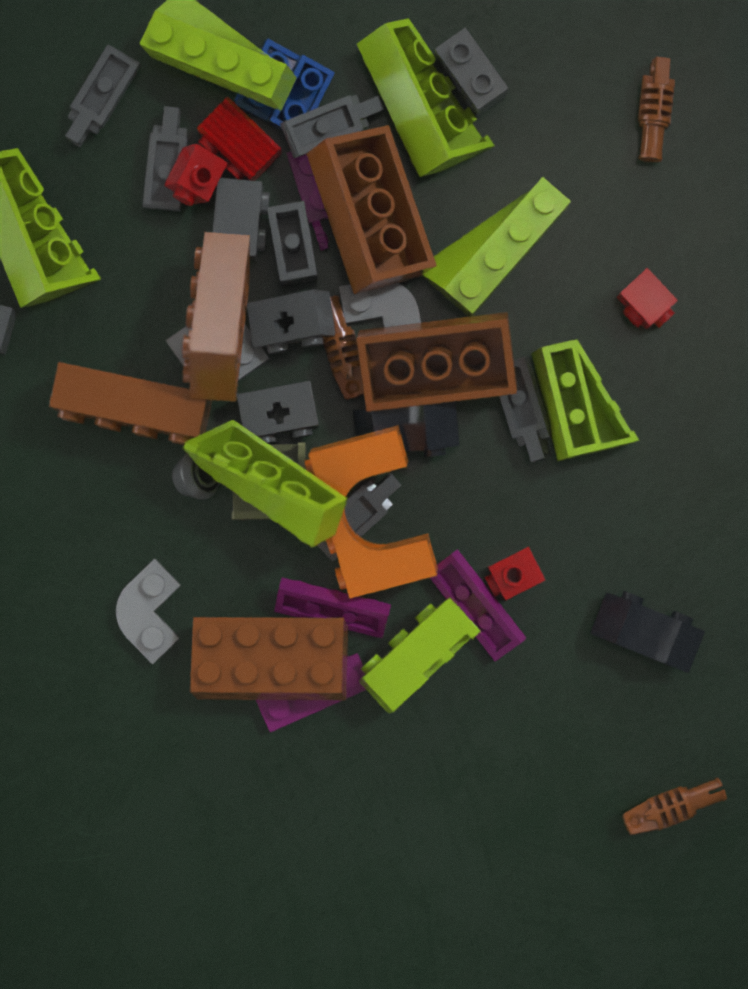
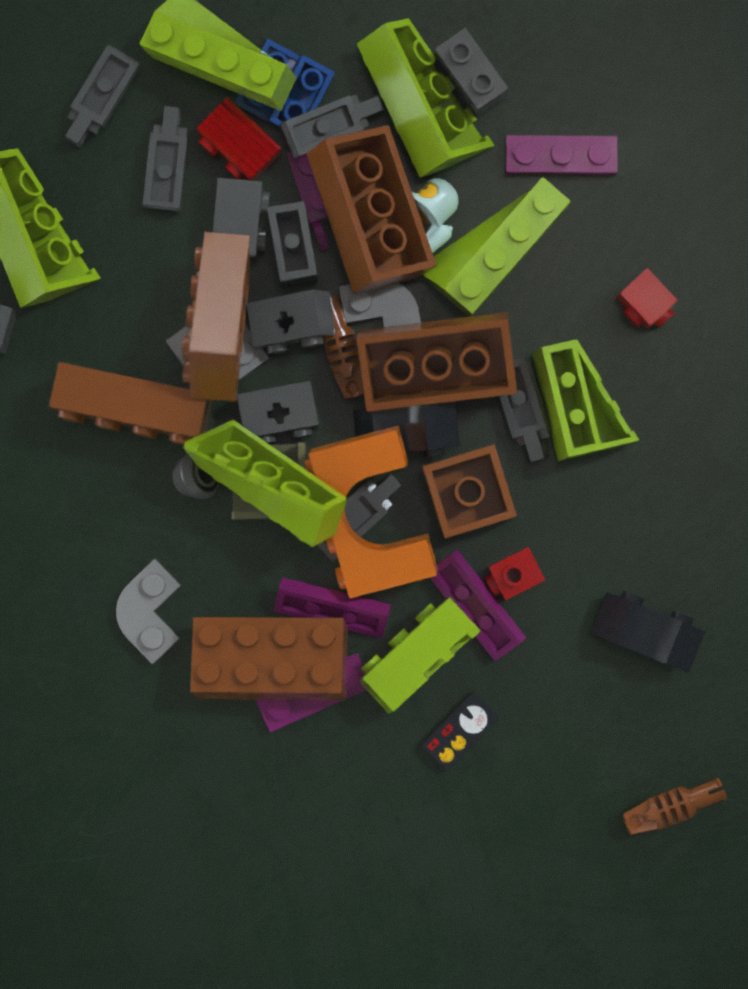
(195, 175): red brick -> none
(435, 205): none -> light aqua piece
(460, 731): none -> tile
(468, 491): none -> dark orange brick
(561, 155): none -> magenta plate
(655, 108): dark orange hinge -> none

